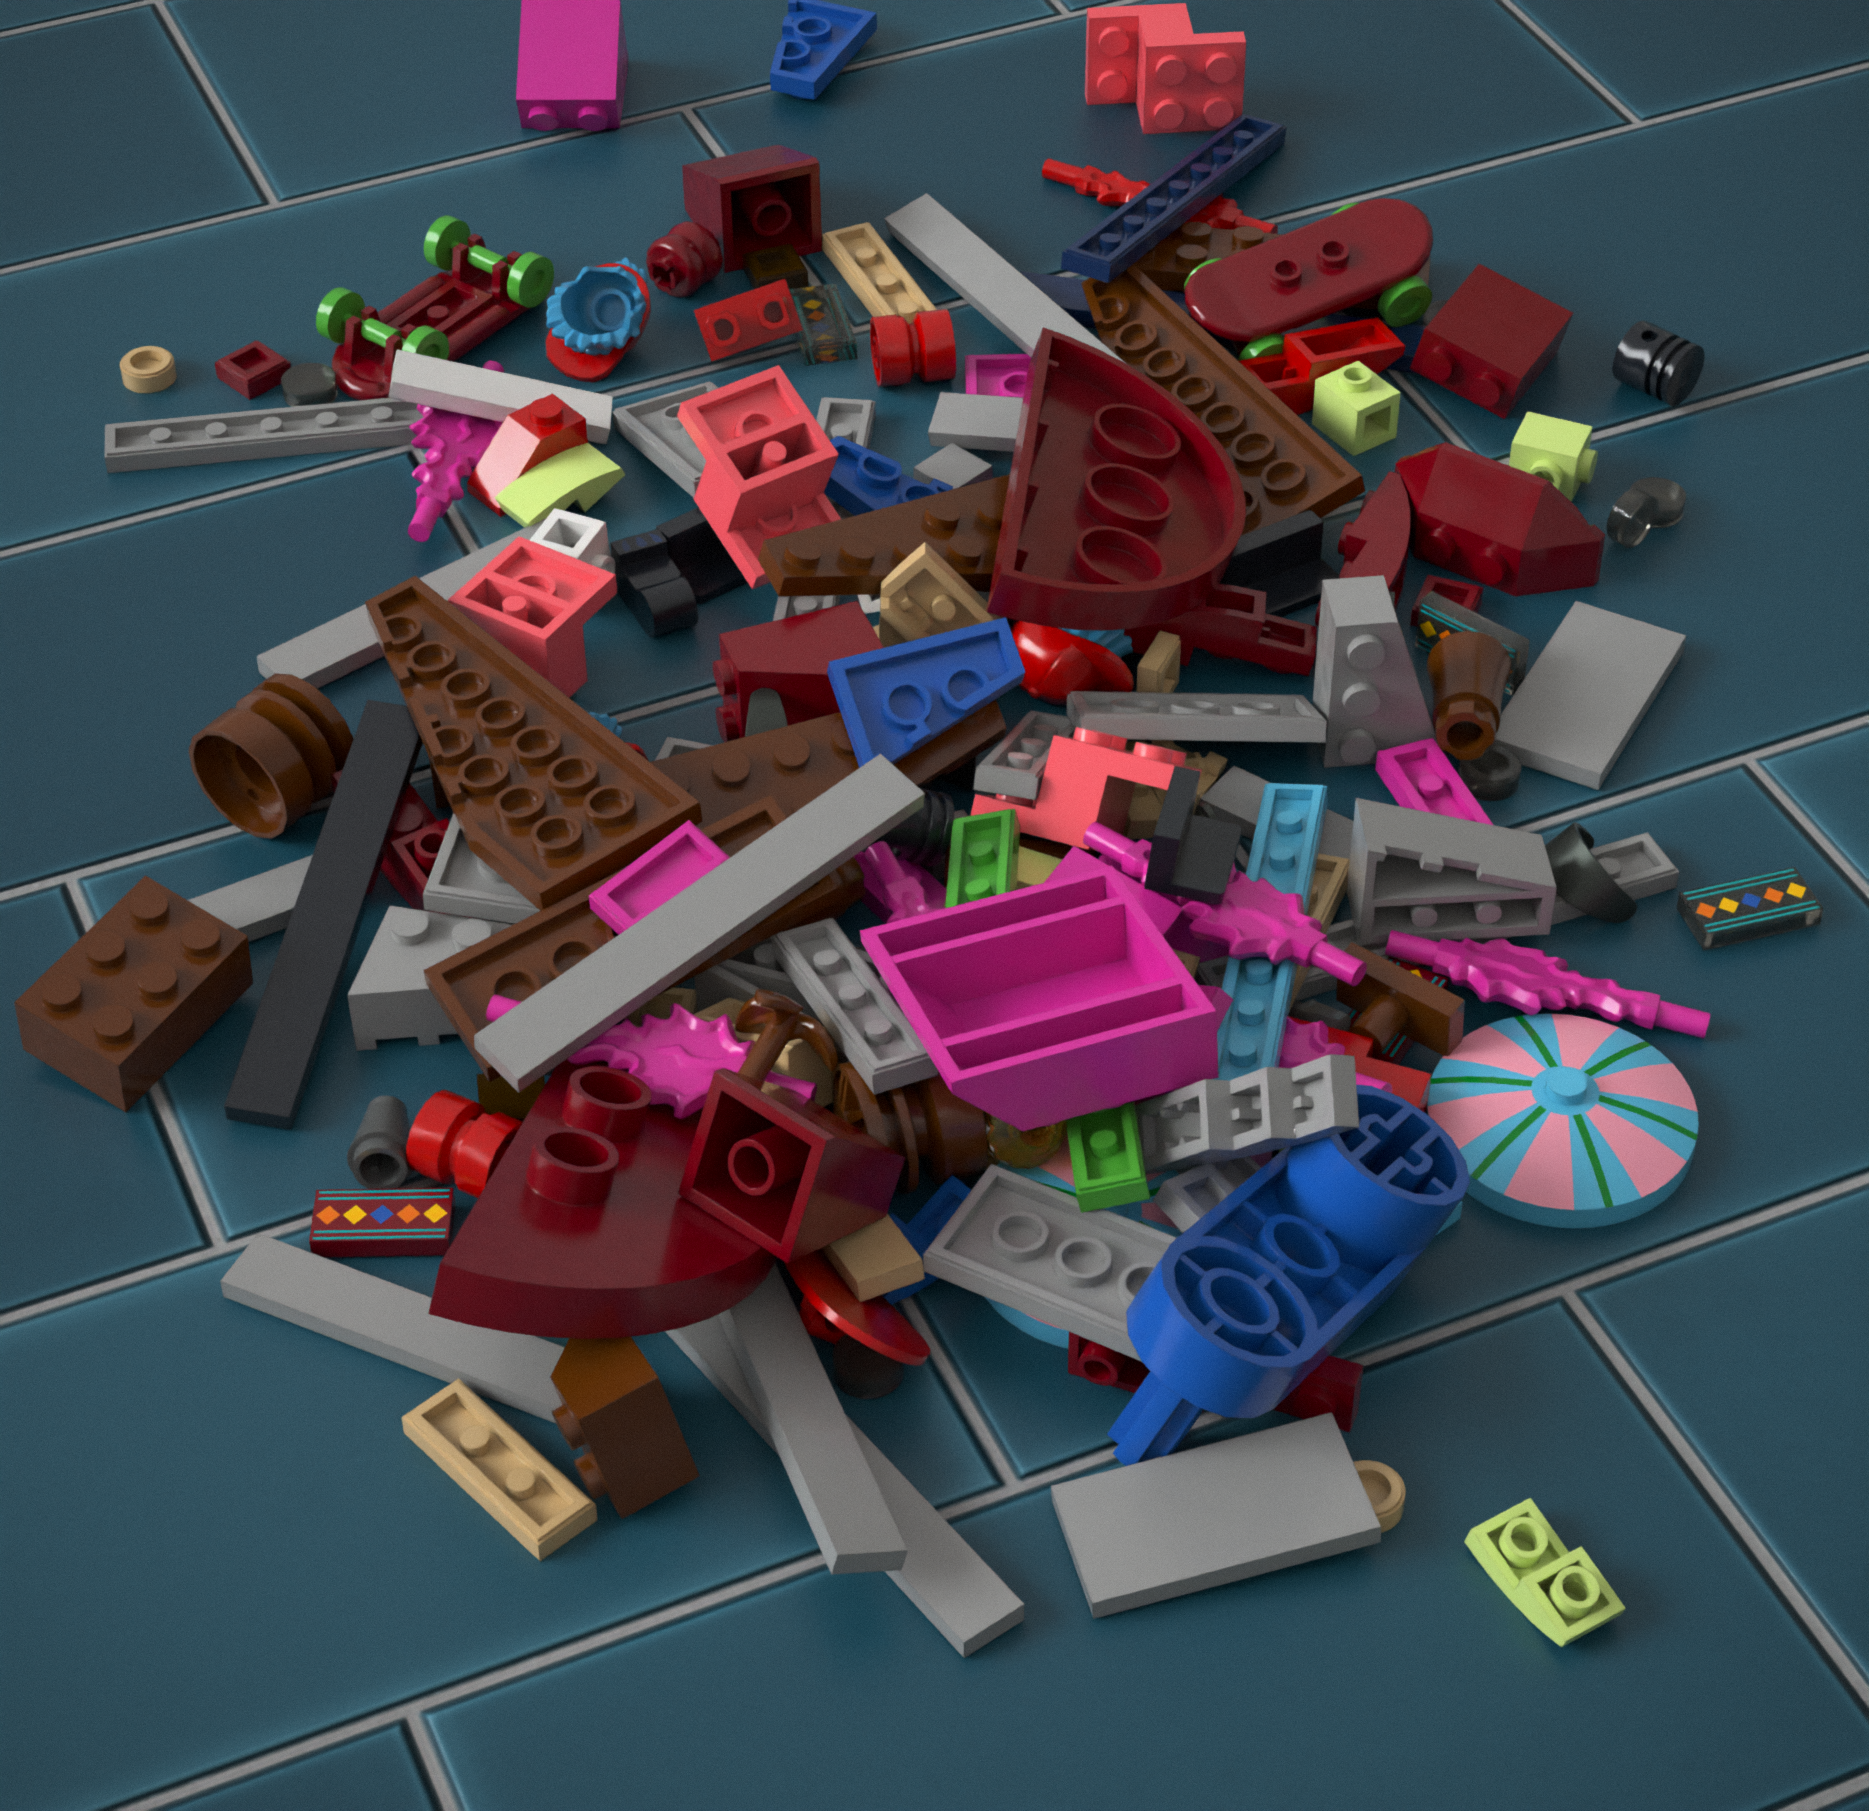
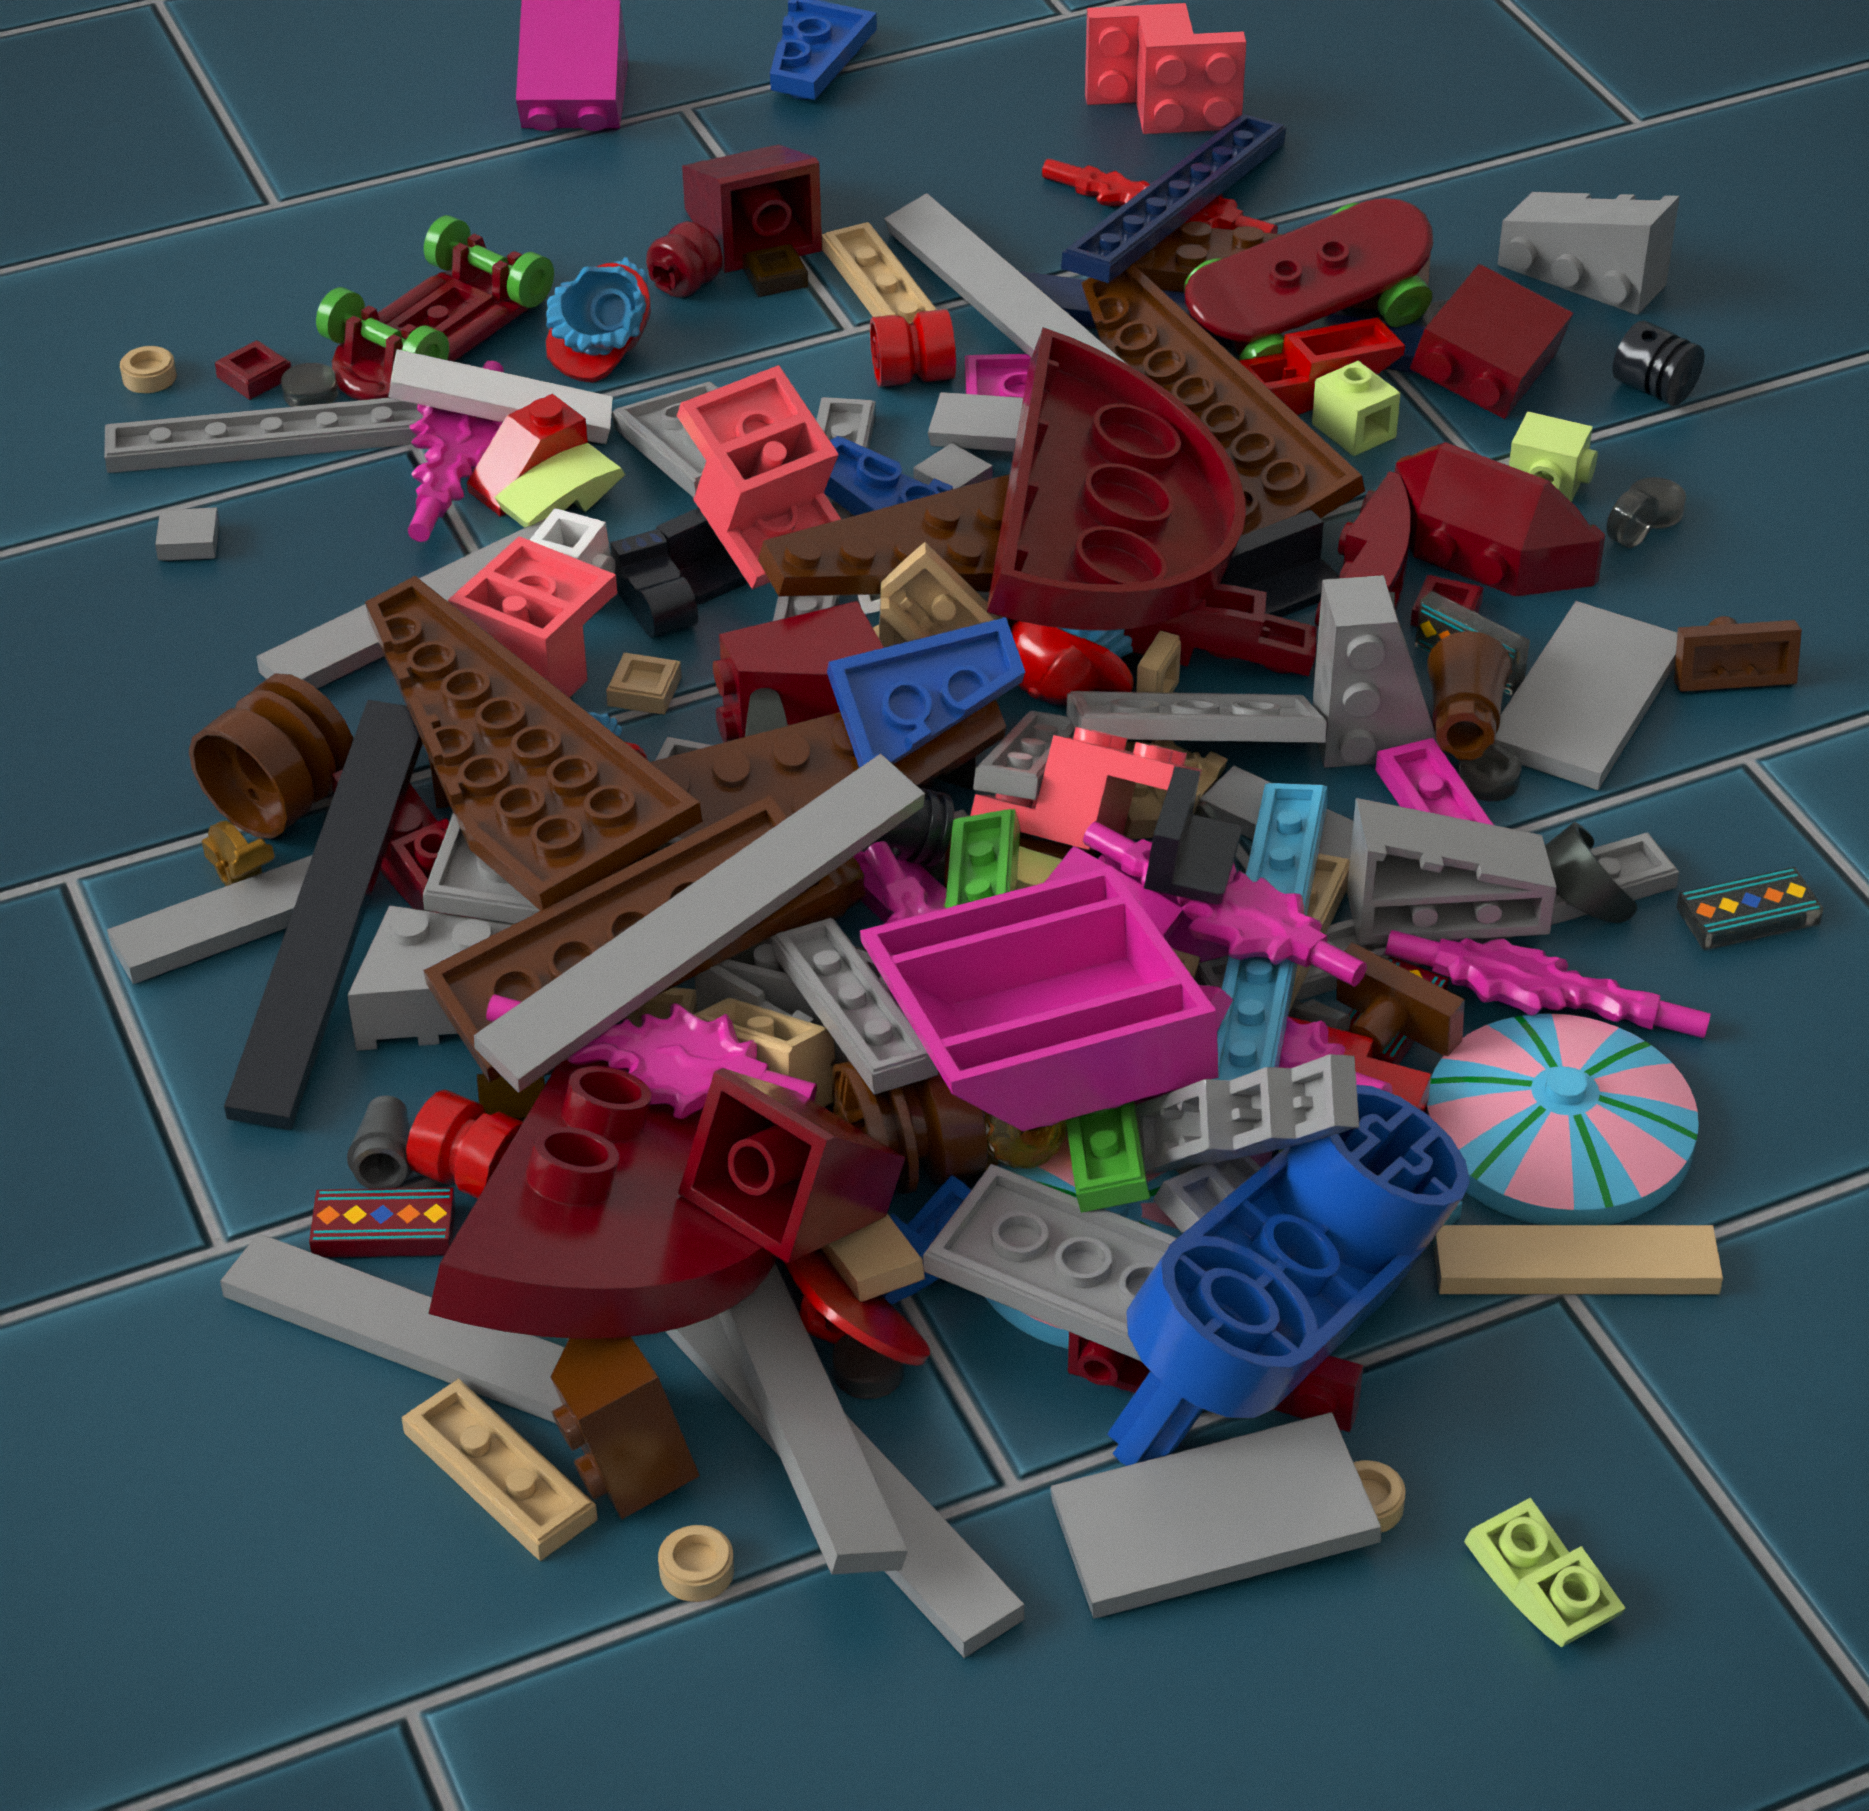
(134, 993): reddish brown brick -> none
(187, 534): none -> light grey tile
(232, 854): none -> pearl gold piece
(644, 683): none -> tan tile
(656, 877): dark pink tile -> none
(696, 1563): none -> tan tile
(748, 320): red hips -> none
(779, 1022): reddish brown plant -> none
(825, 325): clear smoke tile -> none
(1577, 1259): none -> tan tile
(1593, 246): none -> light grey wedge
(1737, 654): none -> reddish brown tile

